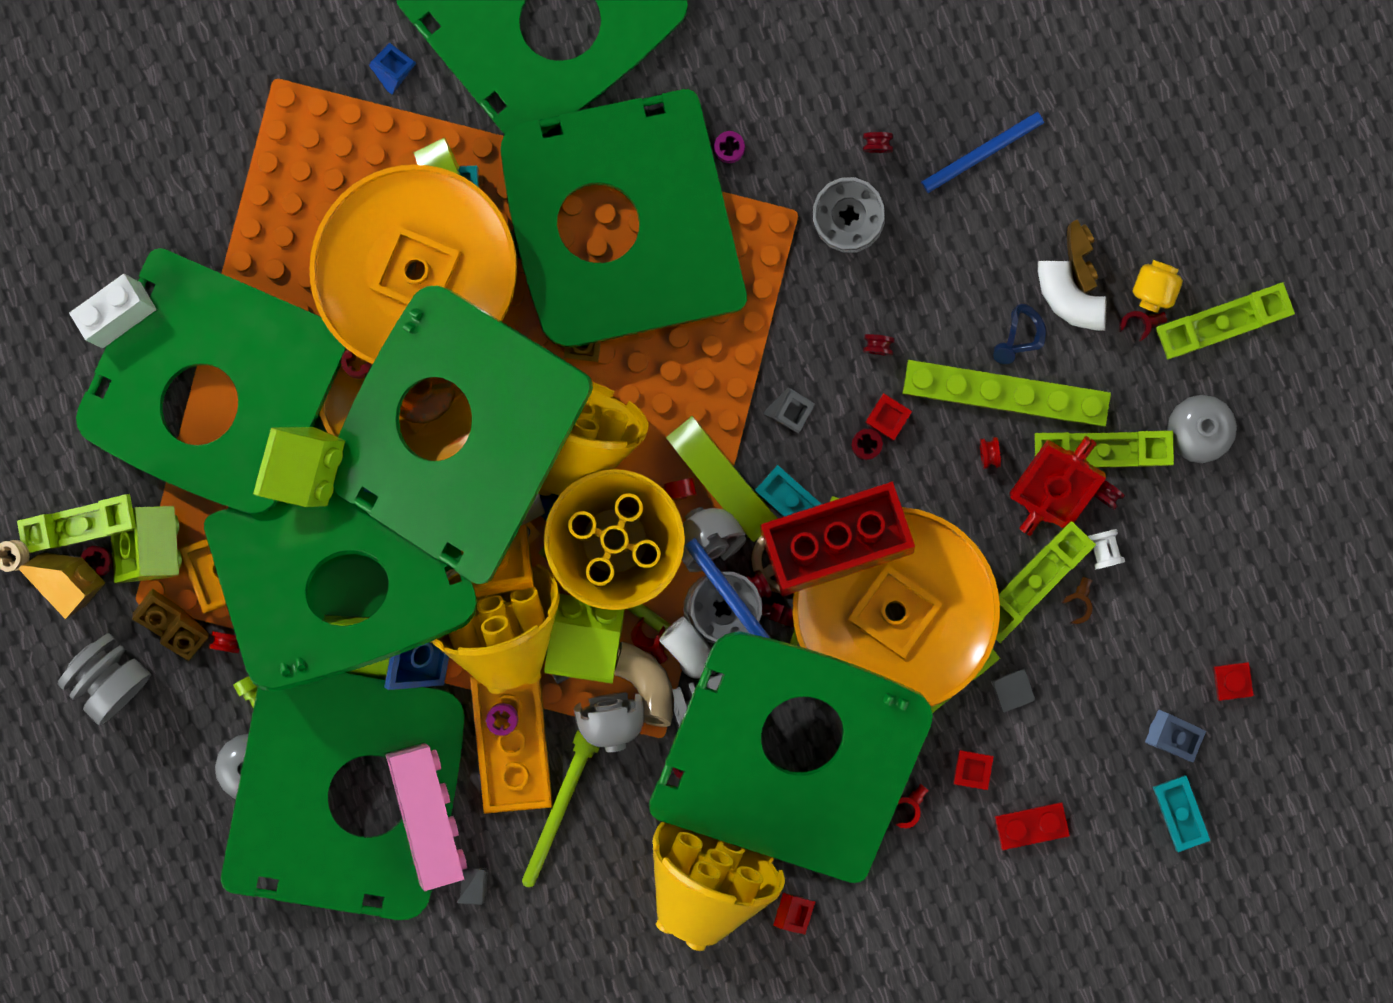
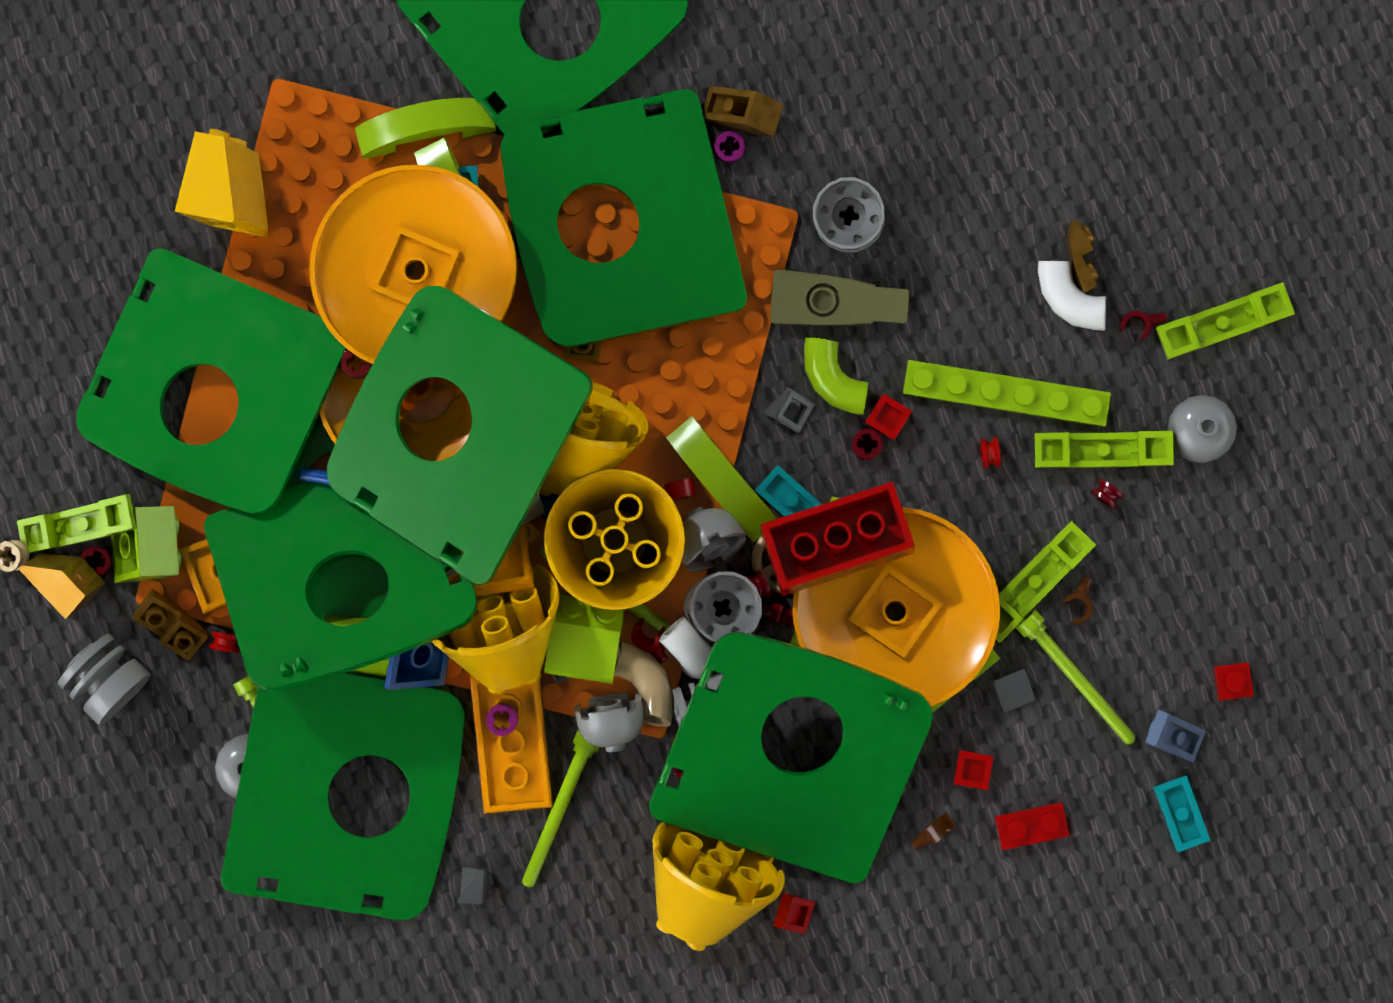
(112, 311): white brick -> none
(223, 185): none -> yellow slope
(299, 466): lime slope -> none
(391, 67): blue slope -> none
(422, 122): none -> lime slope
(425, 816): bright pink brick -> none
(724, 588): blue bar -> none
(742, 110): none -> pearl gold slope
(829, 379): none -> lime cylinder
(833, 301): none -> olive piece
(878, 142): dark red bush -> none
(878, 344): dark red bush -> none
(915, 800): red piece -> none
(934, 831): none -> reddish brown piece
(982, 152): blue bar -> none
(1005, 352): dark blue piece -> none
(1033, 628): none -> lime piece
(1057, 485): red plate -> none
(1106, 549): white bush -> none
(1157, 286): yellow head -> none

